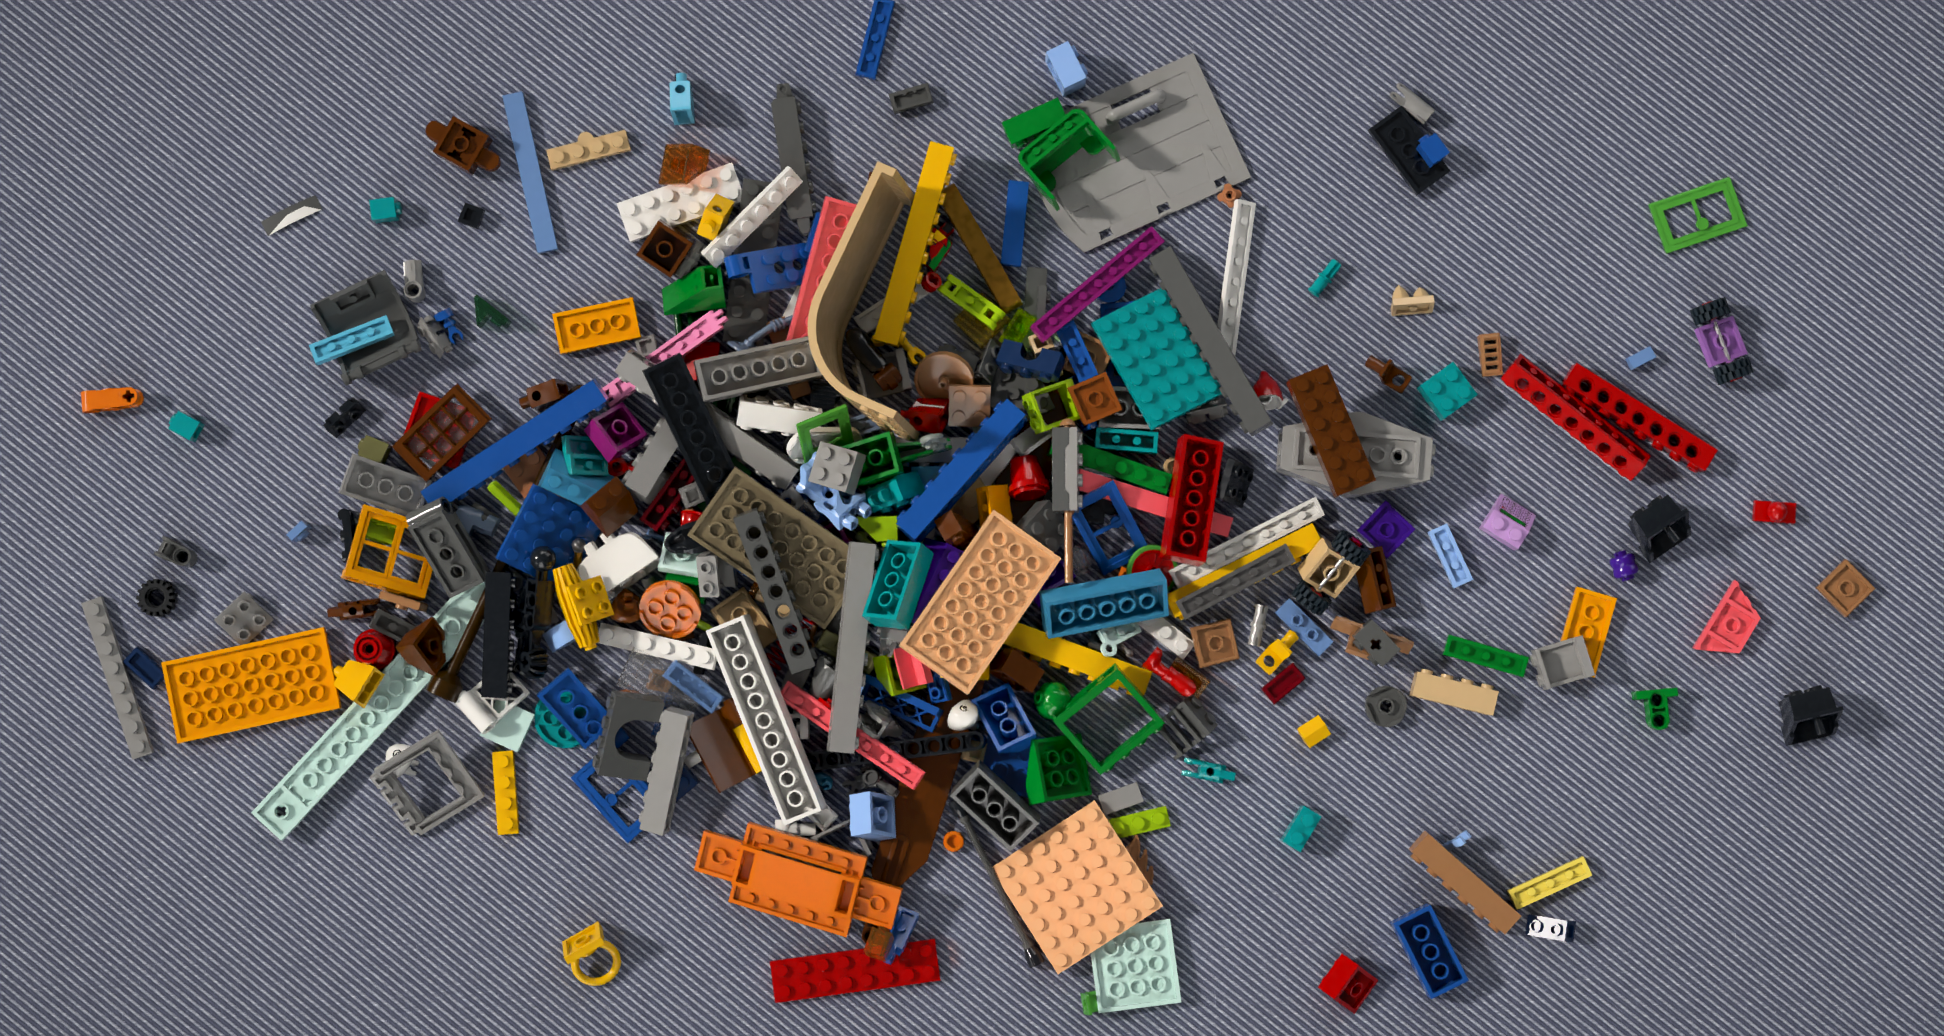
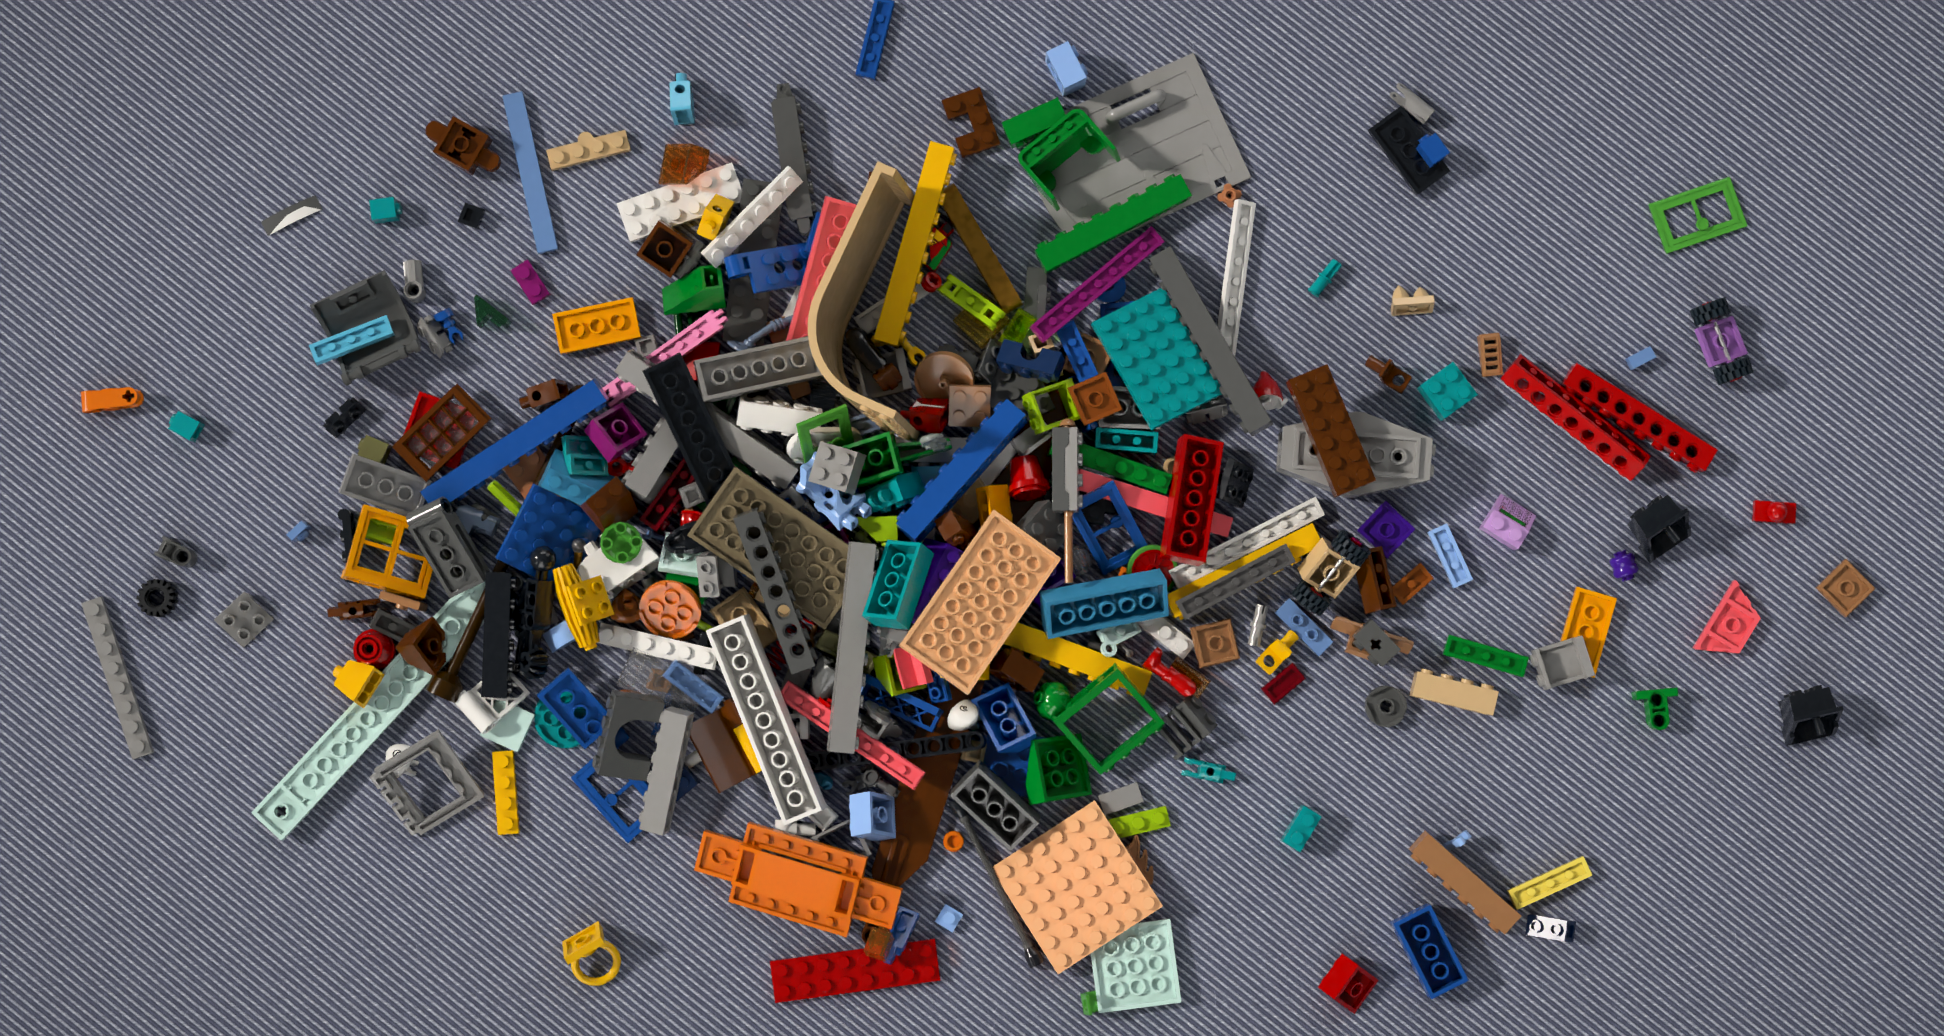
(145, 667): dark blue tile -> none
(251, 685): light orange plate -> none
(530, 282): none -> magenta plate
(620, 542): none -> bright green dish
(911, 98): dark grey plate -> none
(948, 917): none -> light blue plate
(984, 132): none -> reddish brown plate
(1014, 223): blue slope -> none
(1112, 223): none -> green brick
(1313, 731): yellow piece -> none
(1411, 583): none -> dark orange plate

